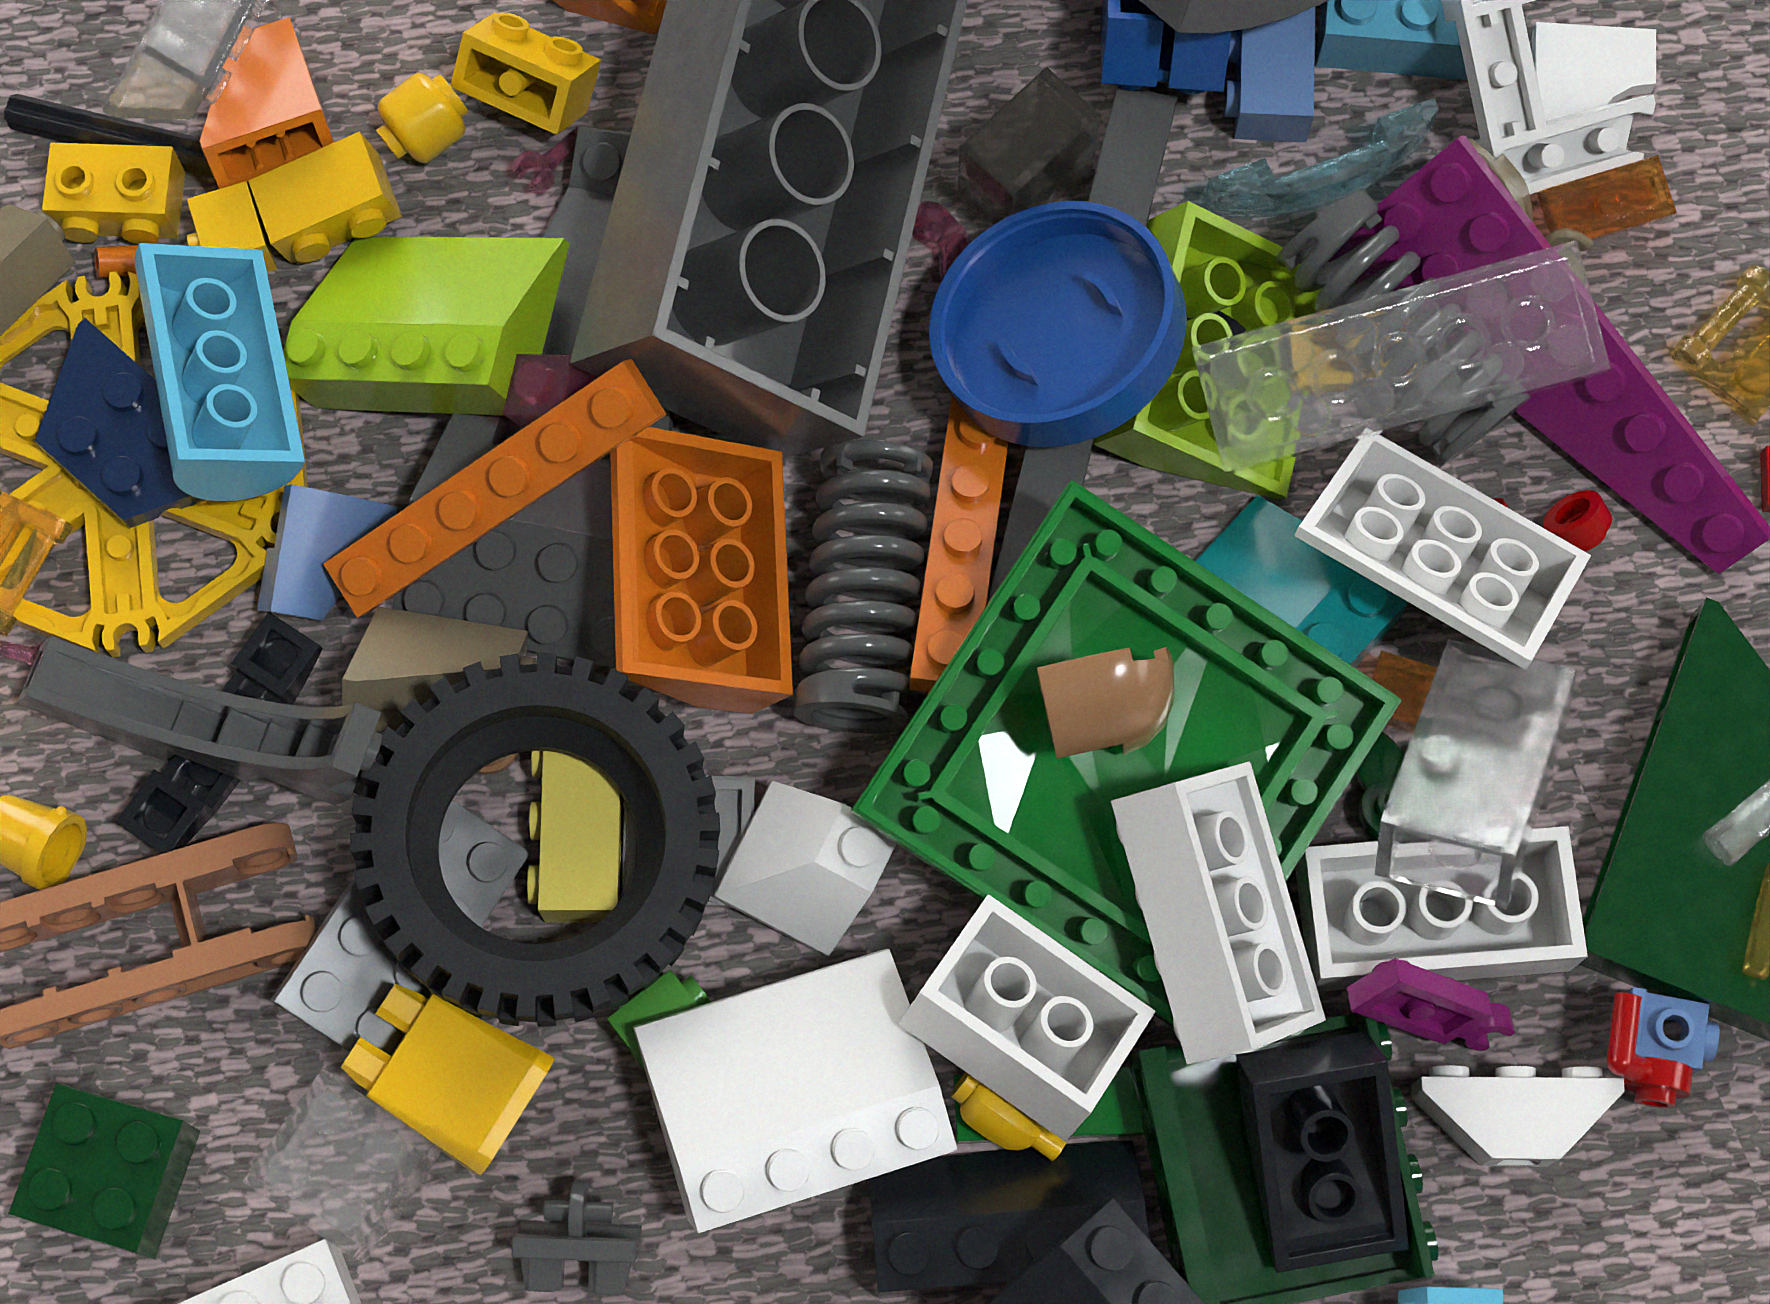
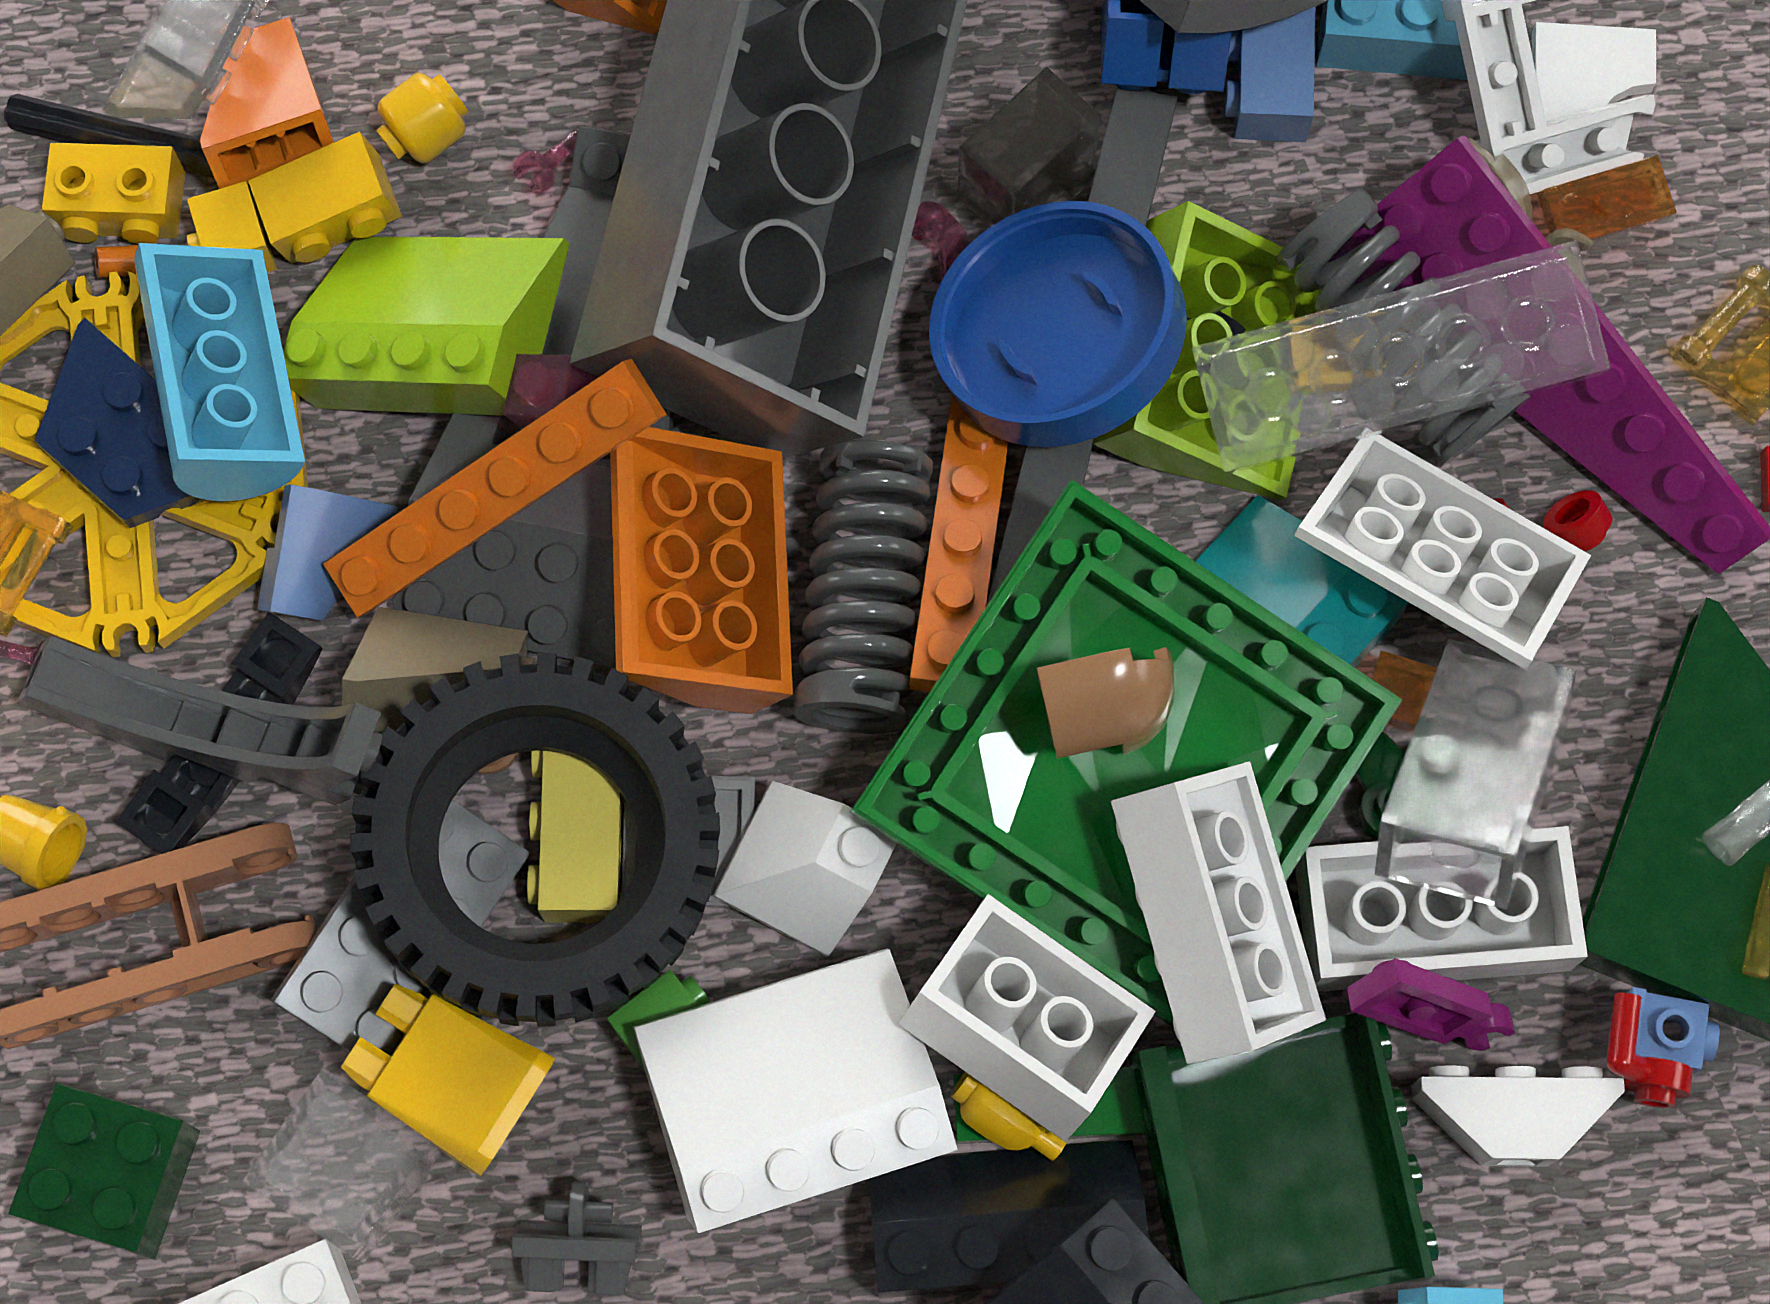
(525, 72): yellow brick -> none
(1256, 194): clear light blue slope -> none
(1324, 1150): black slope -> none

